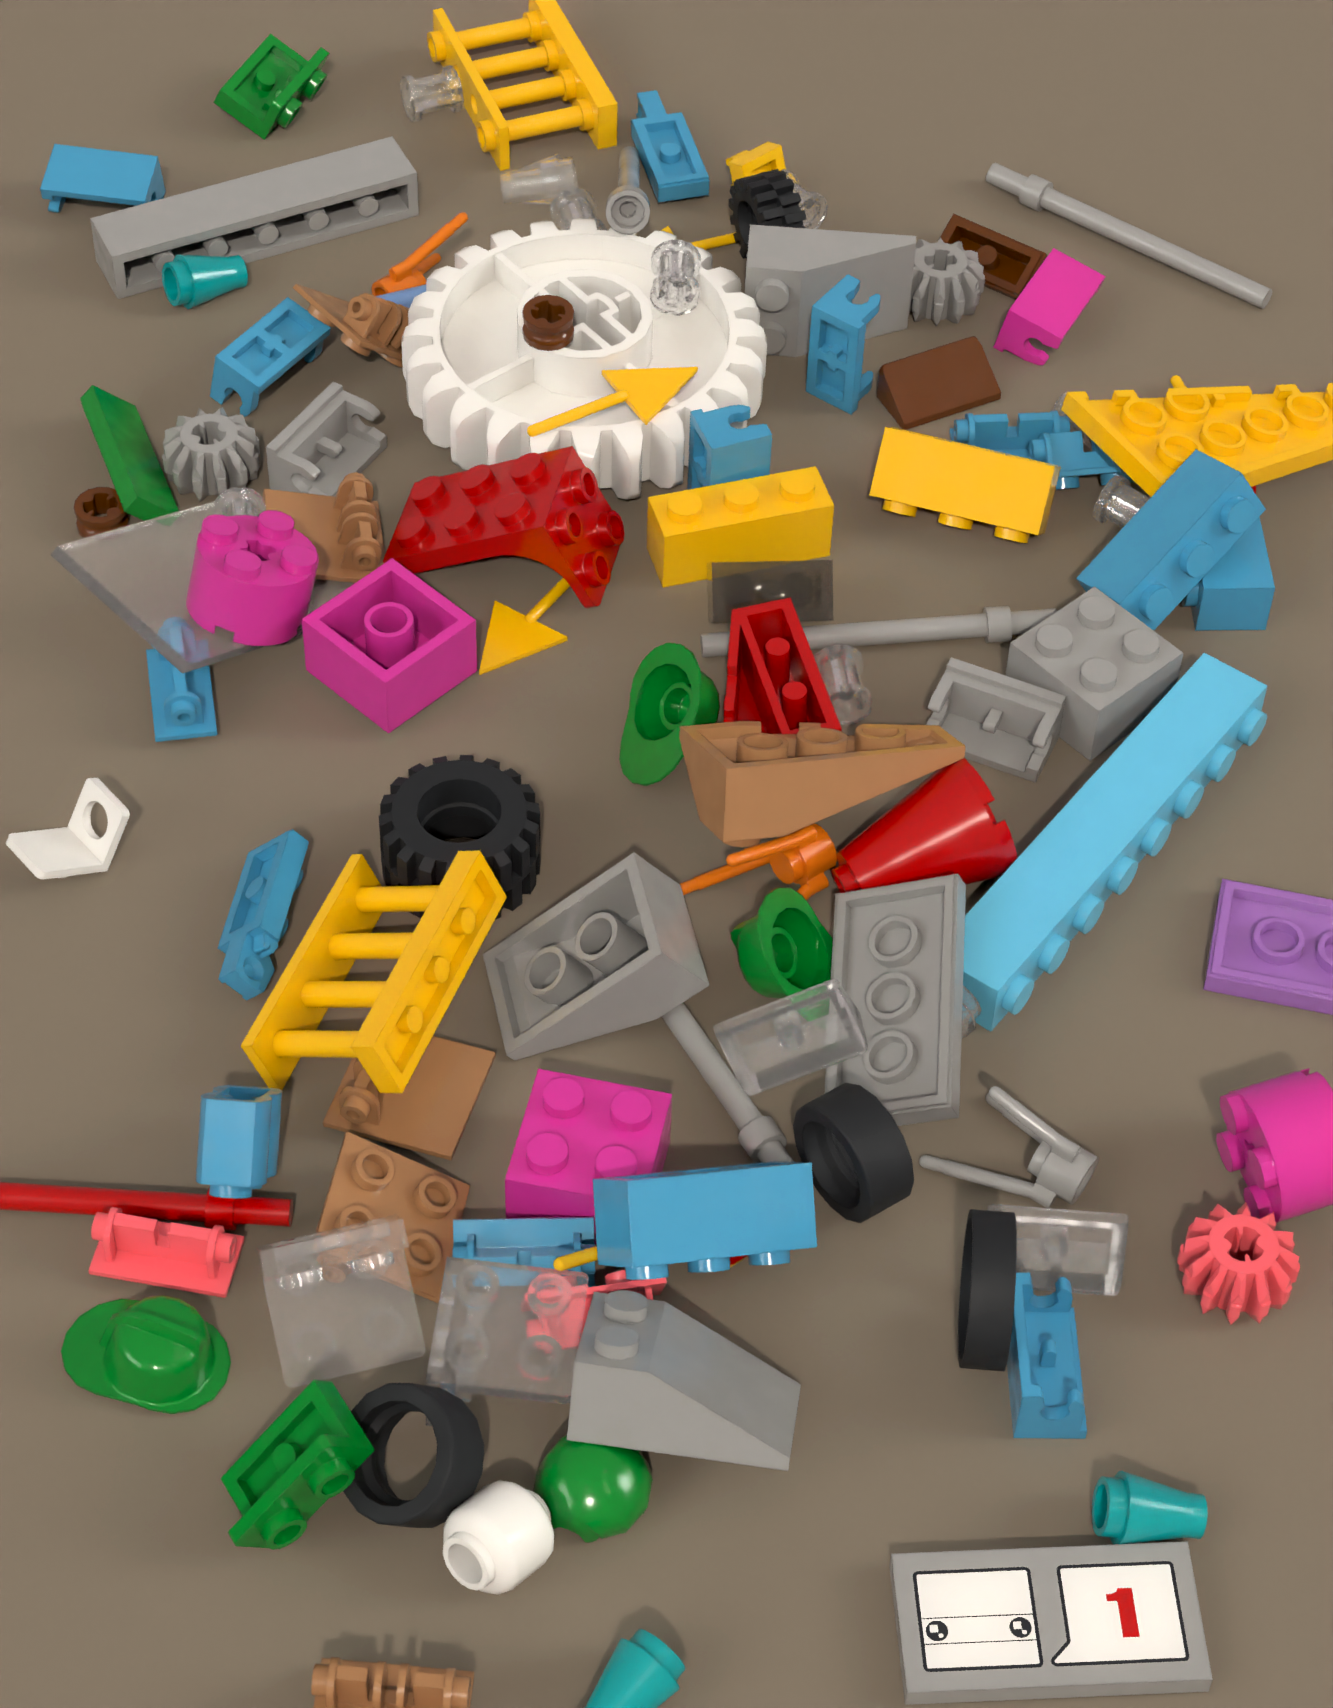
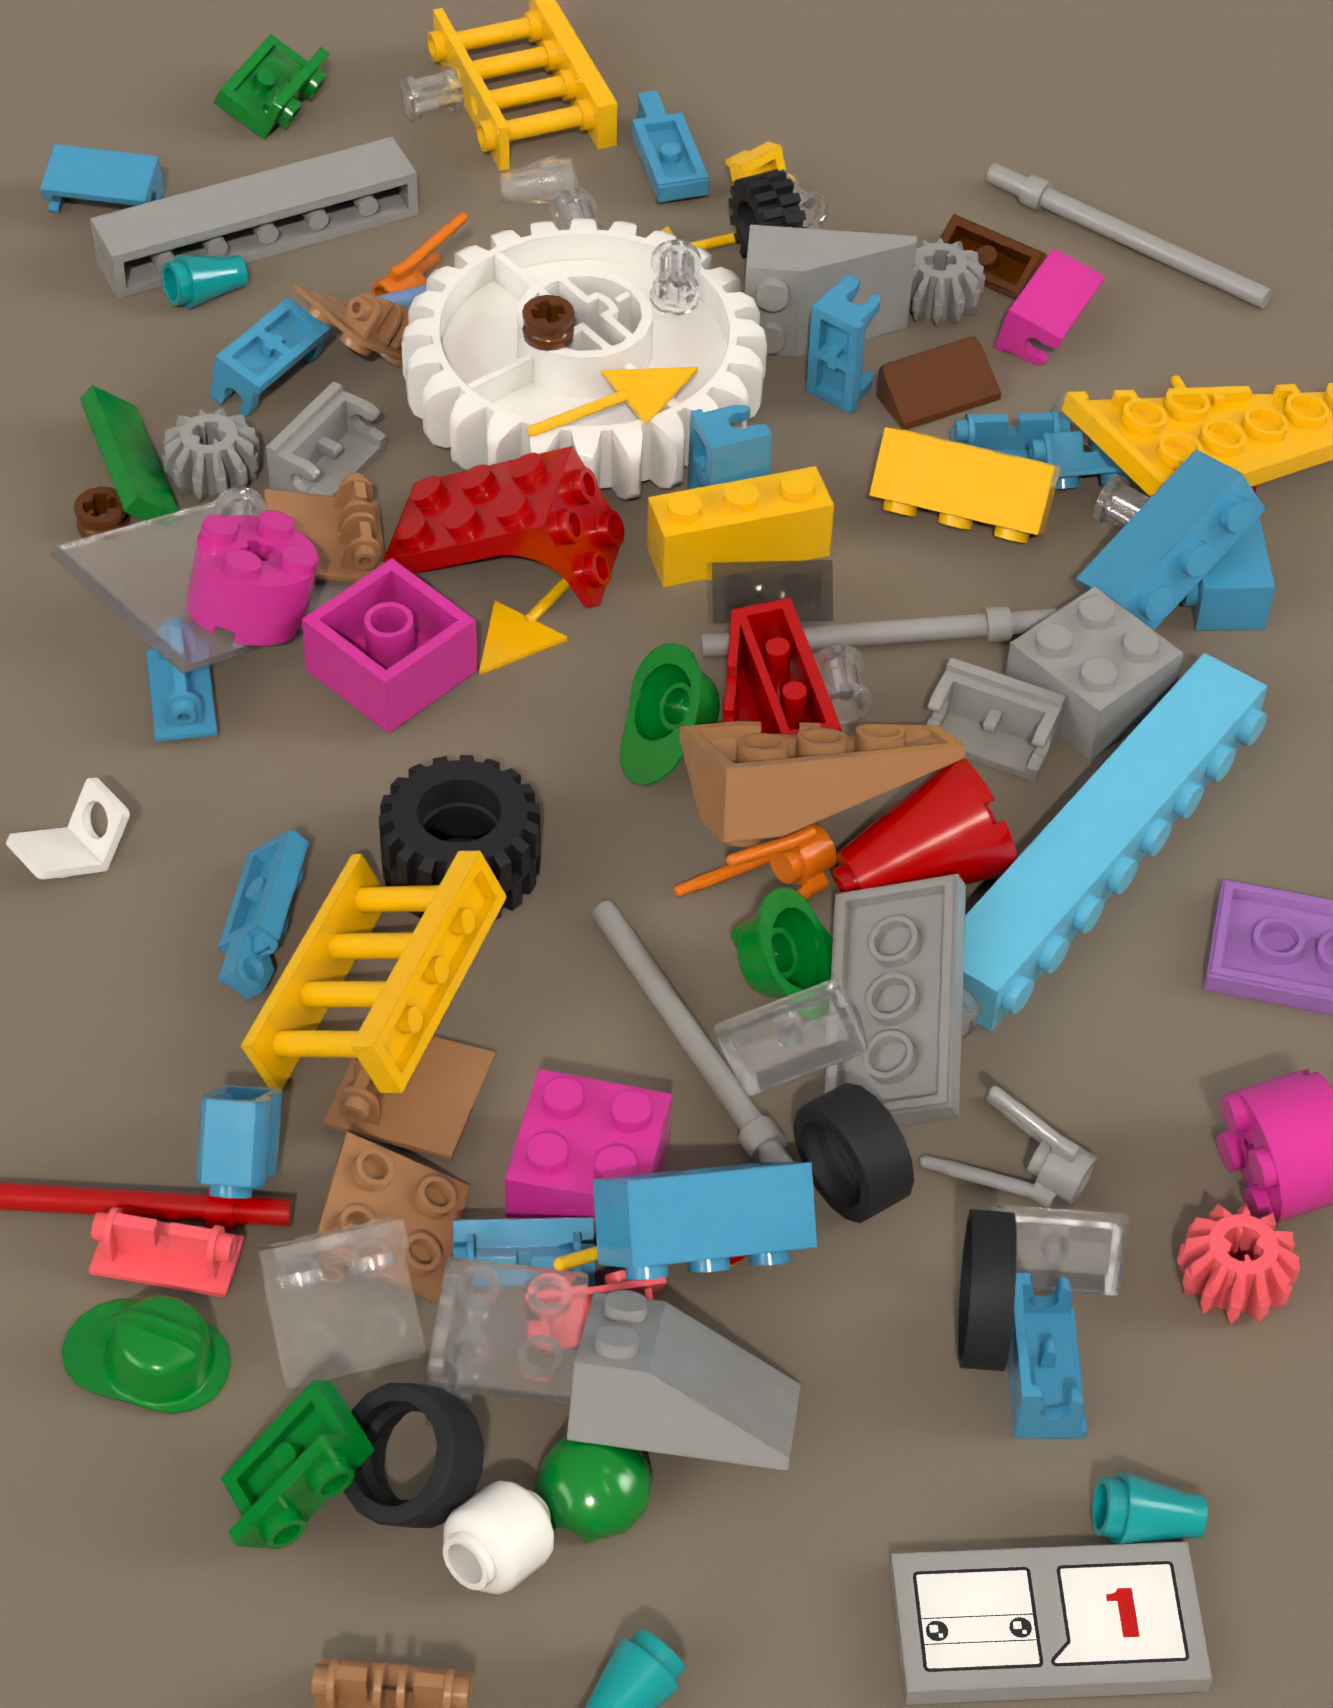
(596, 962): light grey slope -> none
(628, 205): light grey piece -> none

